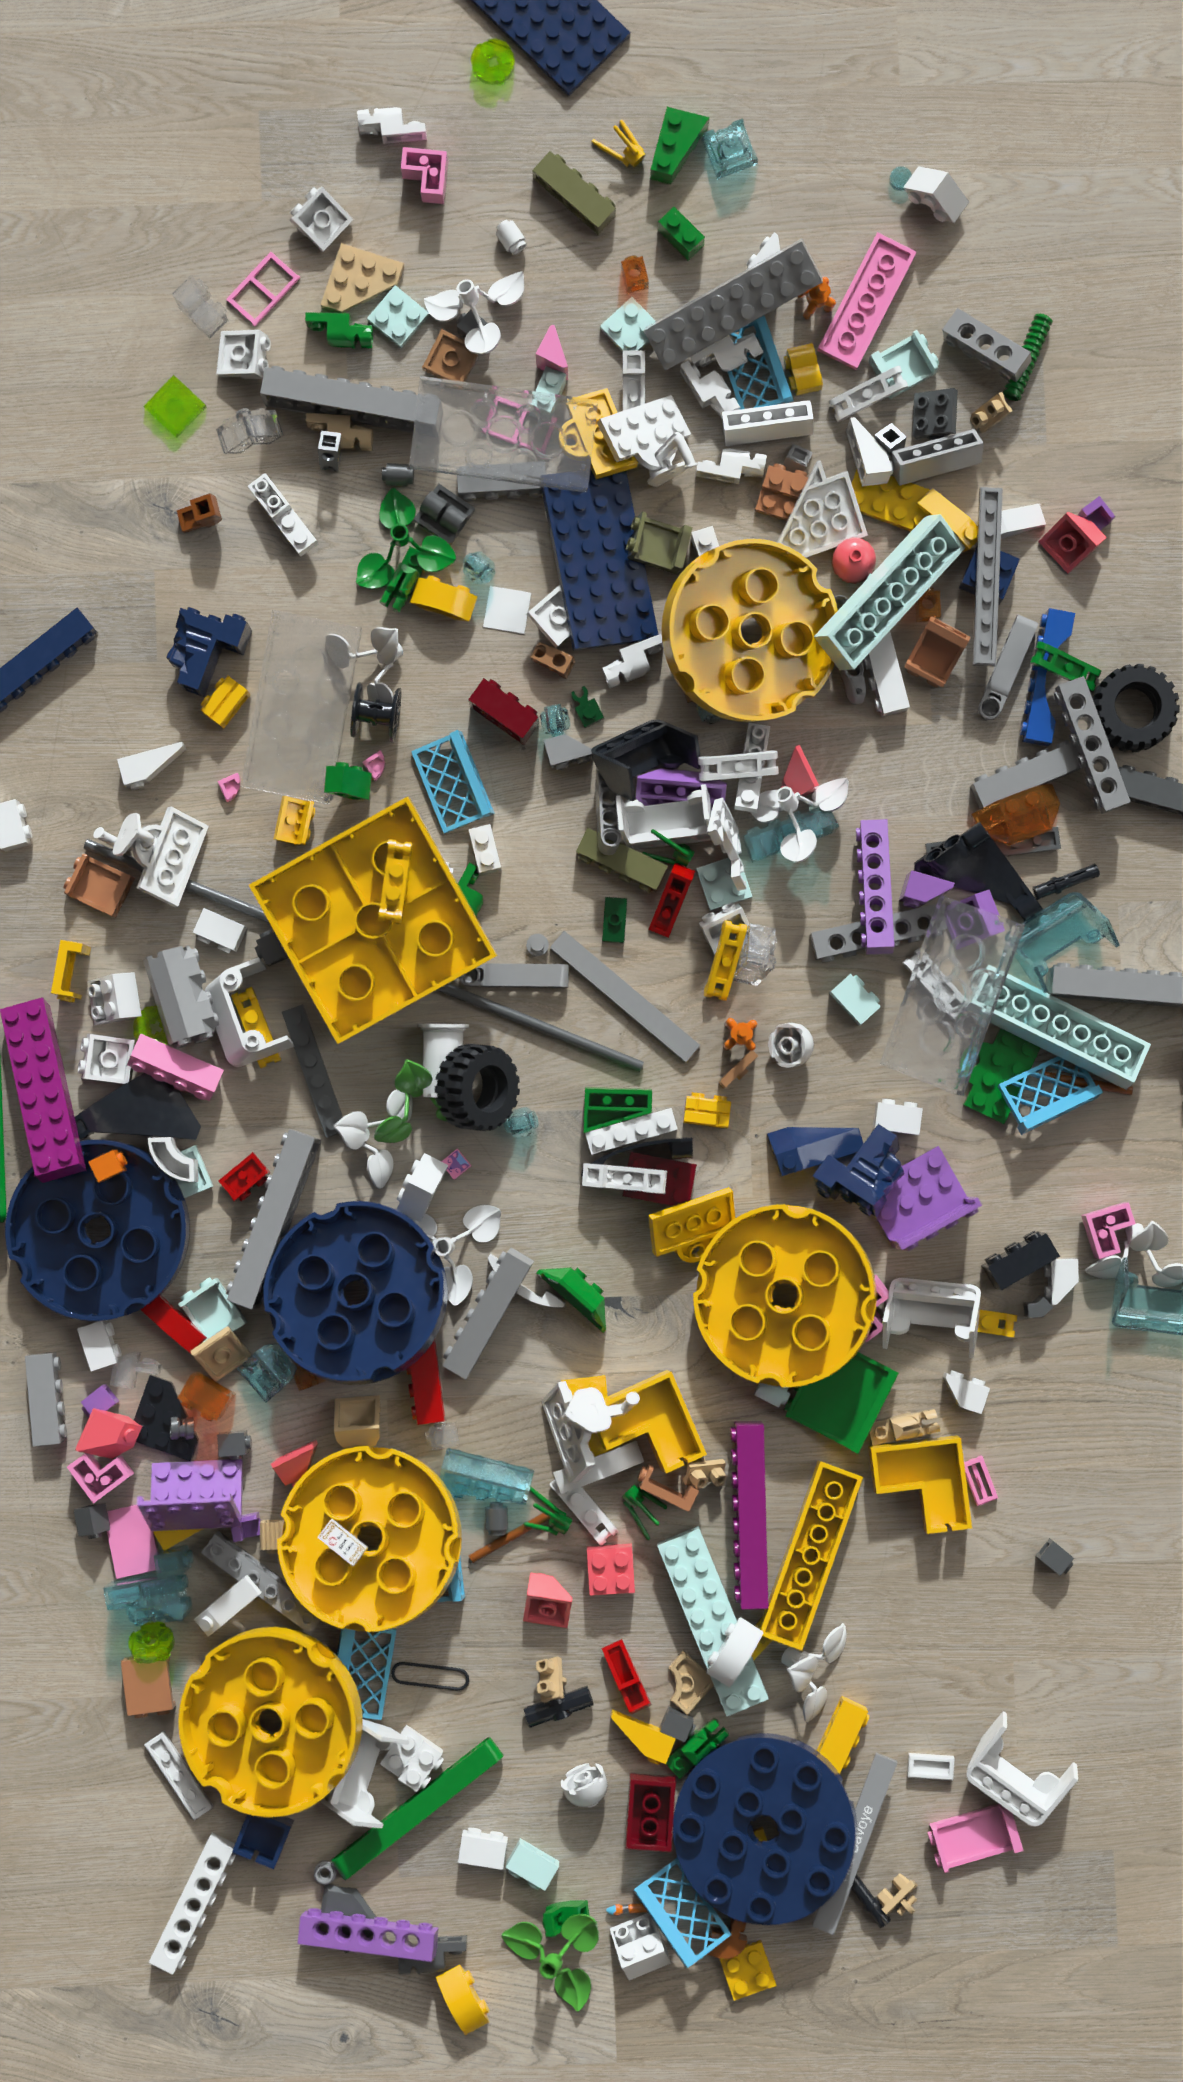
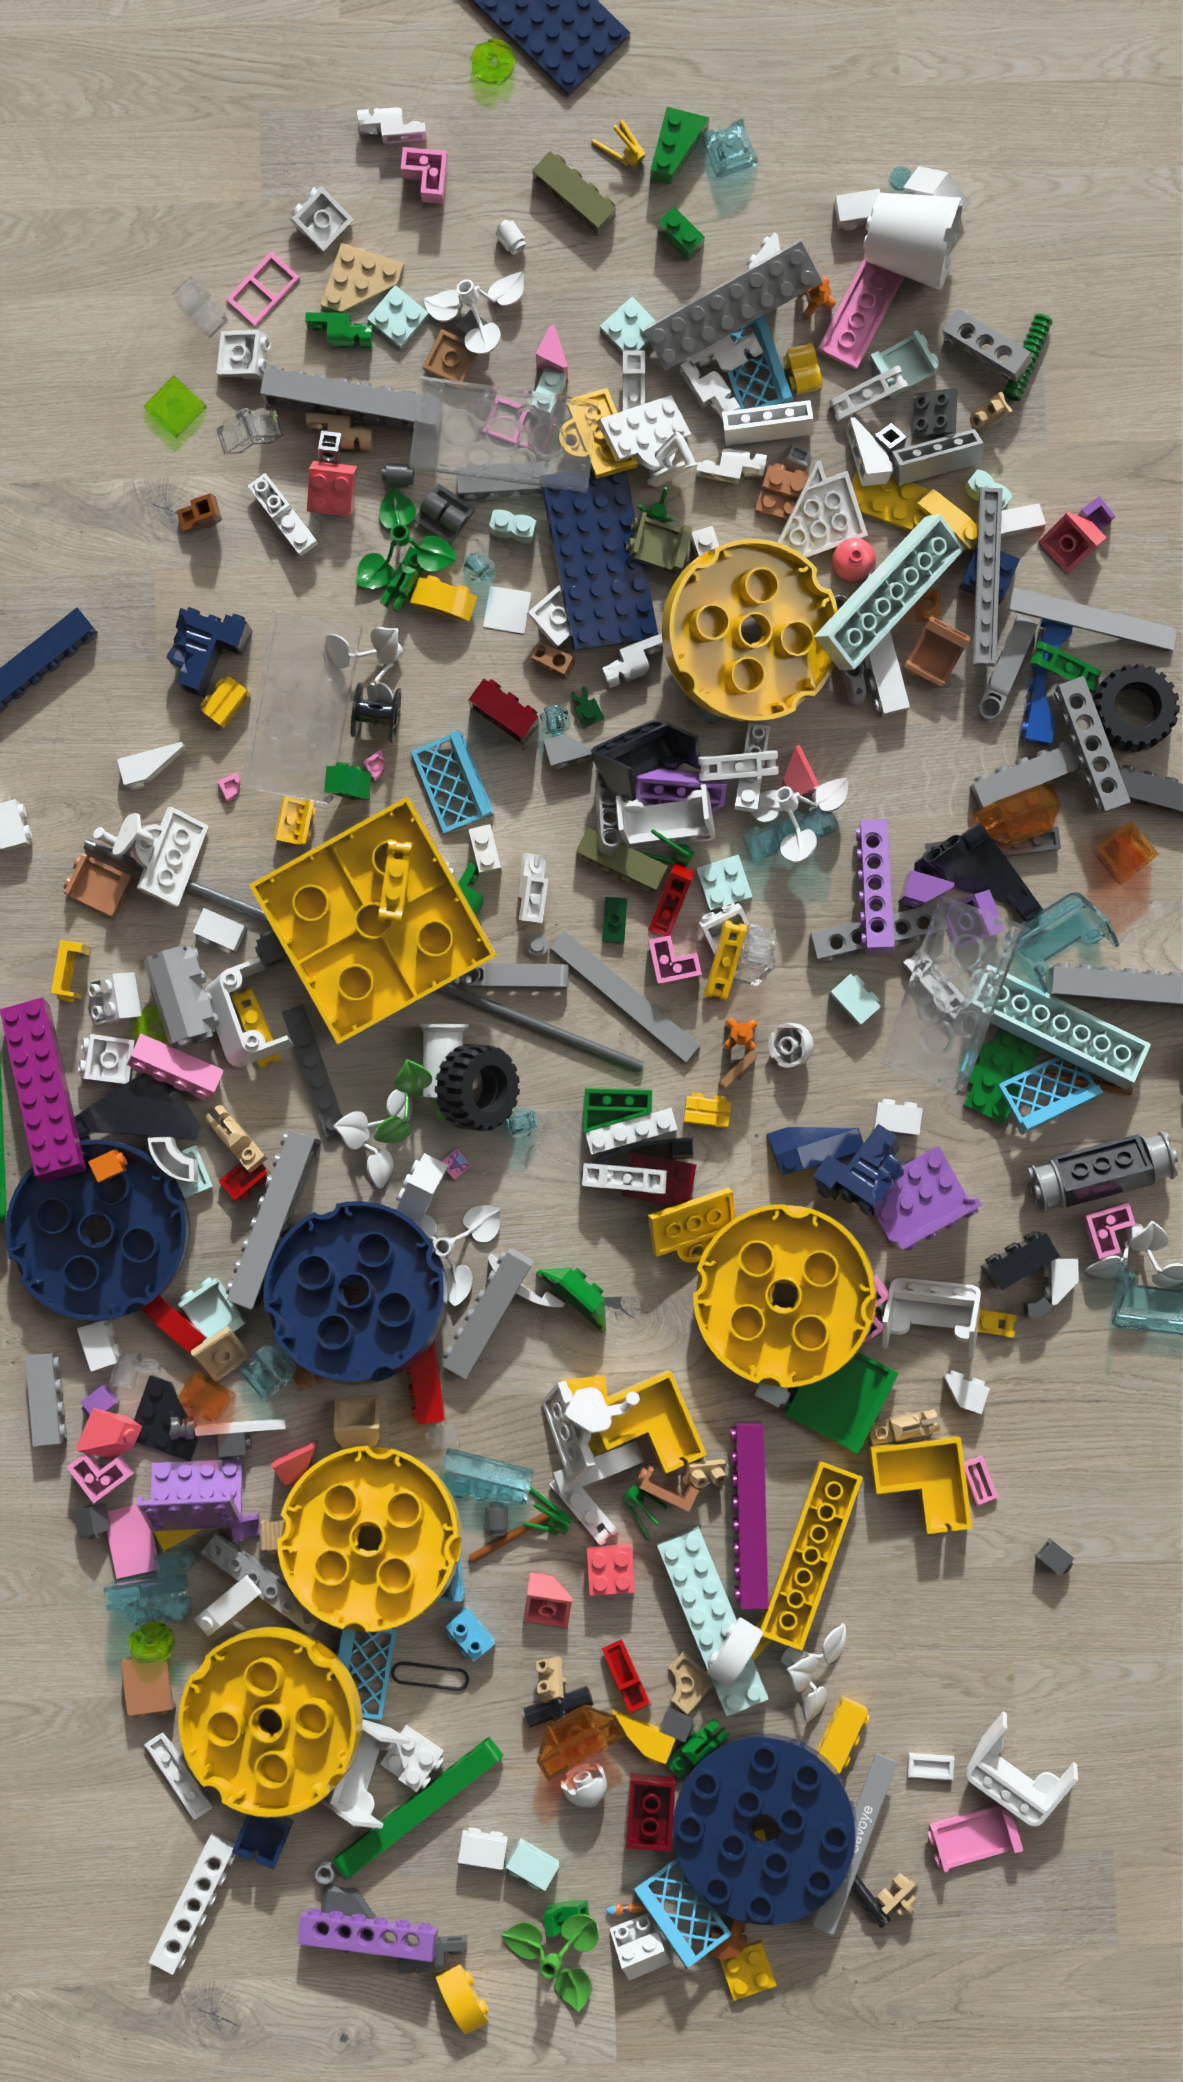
(237, 1140): none -> tan plate
(243, 1426): none -> white tile
(331, 488): none -> coral brick
(342, 1542): white tile -> none
(470, 1634): none -> medium azure brick
(506, 525): none -> light aqua brick
(532, 887): none -> white plate
(577, 1739): none -> clear orange wedge
(634, 283): clear orange brick -> none
(658, 510): none -> green plant
(672, 968): none -> bright pink brick
(725, 832): white wing -> none
(854, 208): none -> white brick
(913, 235): none -> white cone
(983, 479): none -> light aqua brick
(1058, 884): black pin -> none
(1091, 619): none -> light grey tile
(1102, 1171): none -> black brick
(1125, 851): none -> clear orange piece

